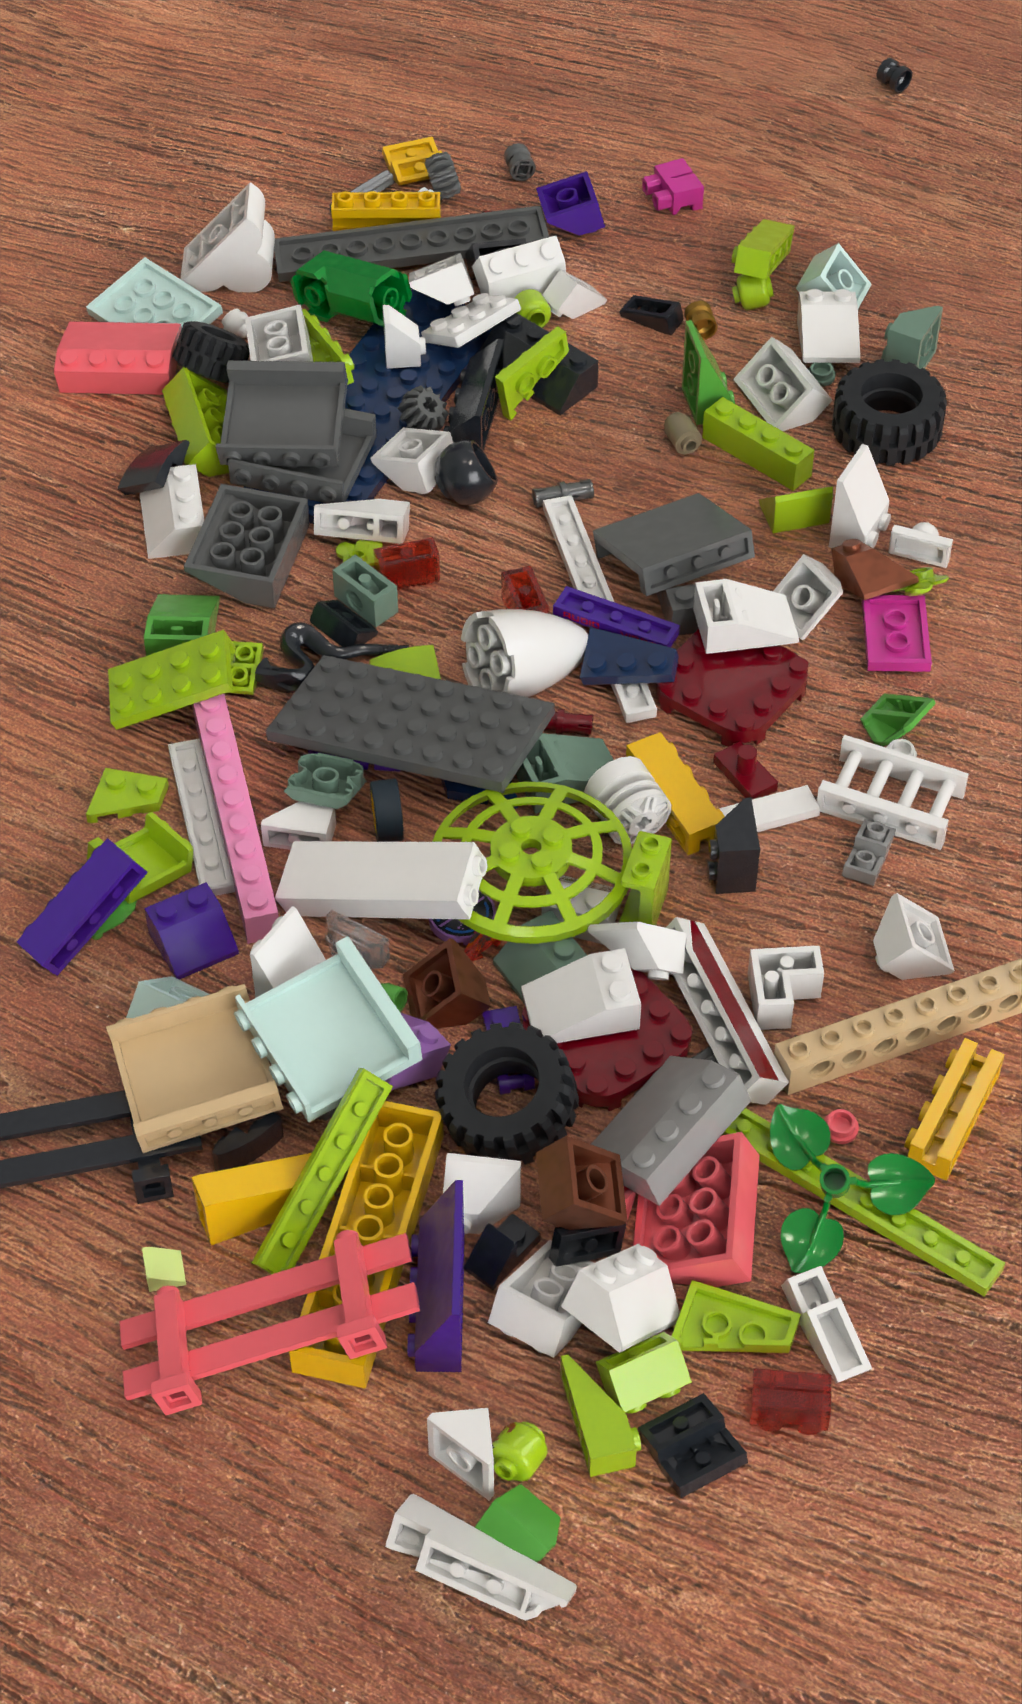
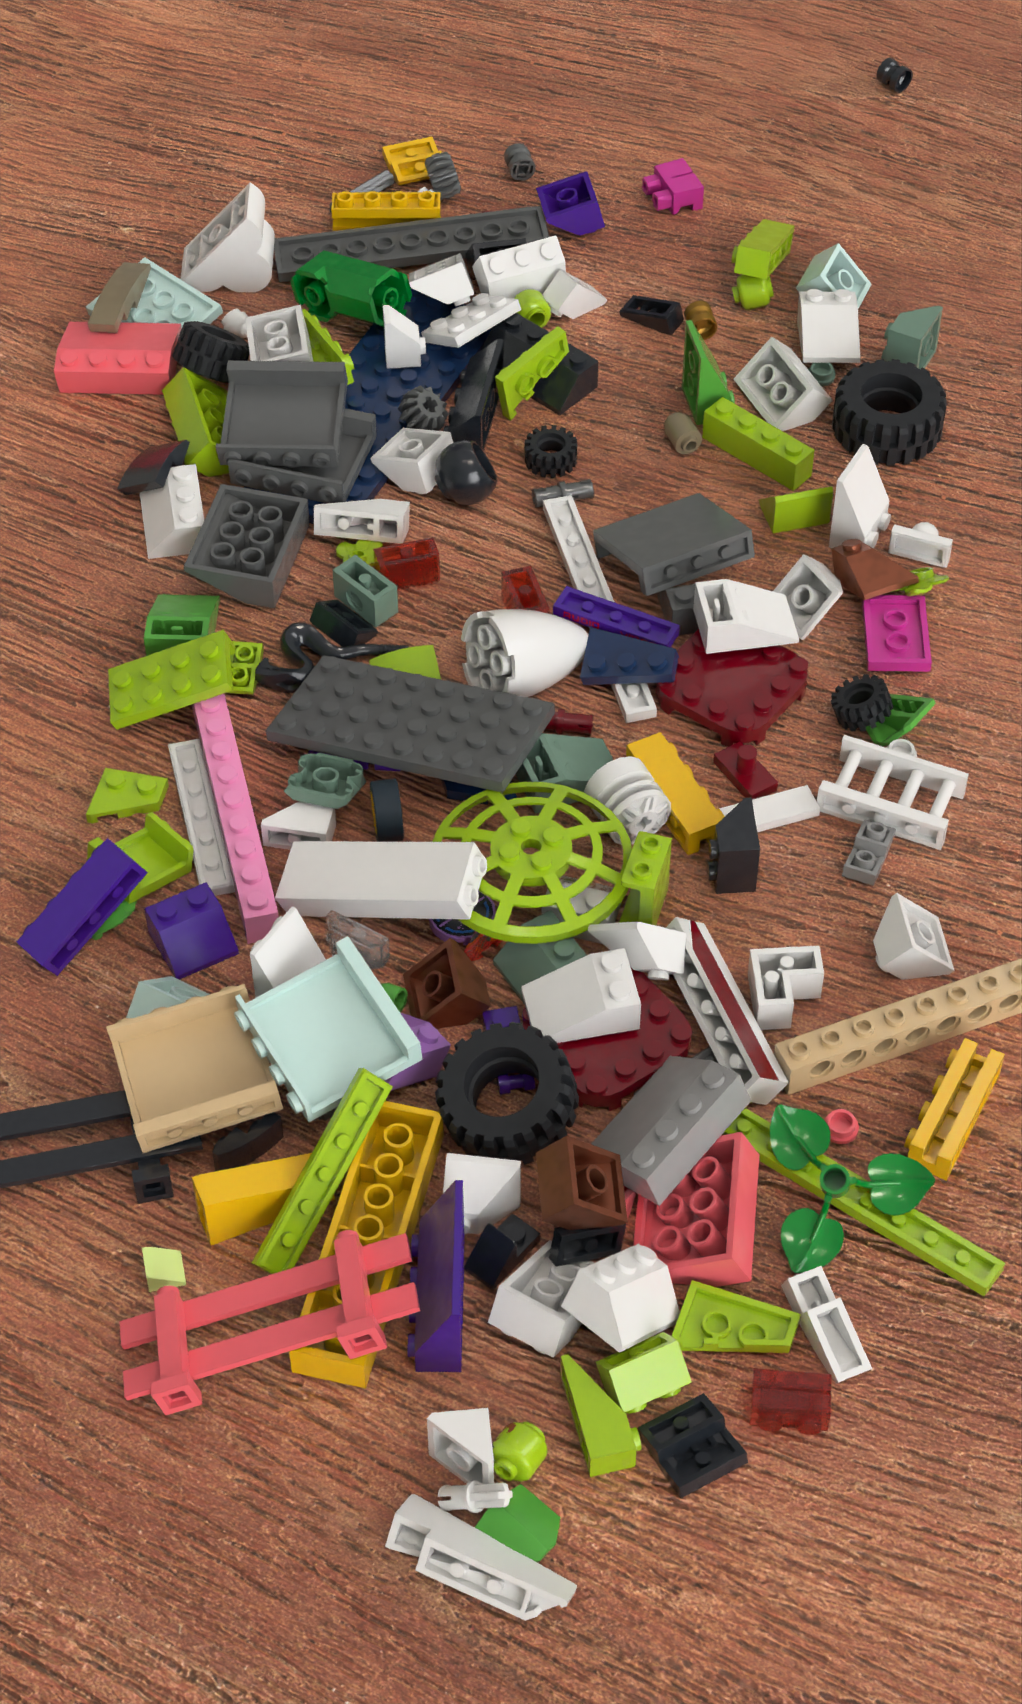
(118, 297): none -> dark tan slope
(475, 1496): none -> white axle
(553, 440): none -> black tyre
(861, 703): none -> black tyre

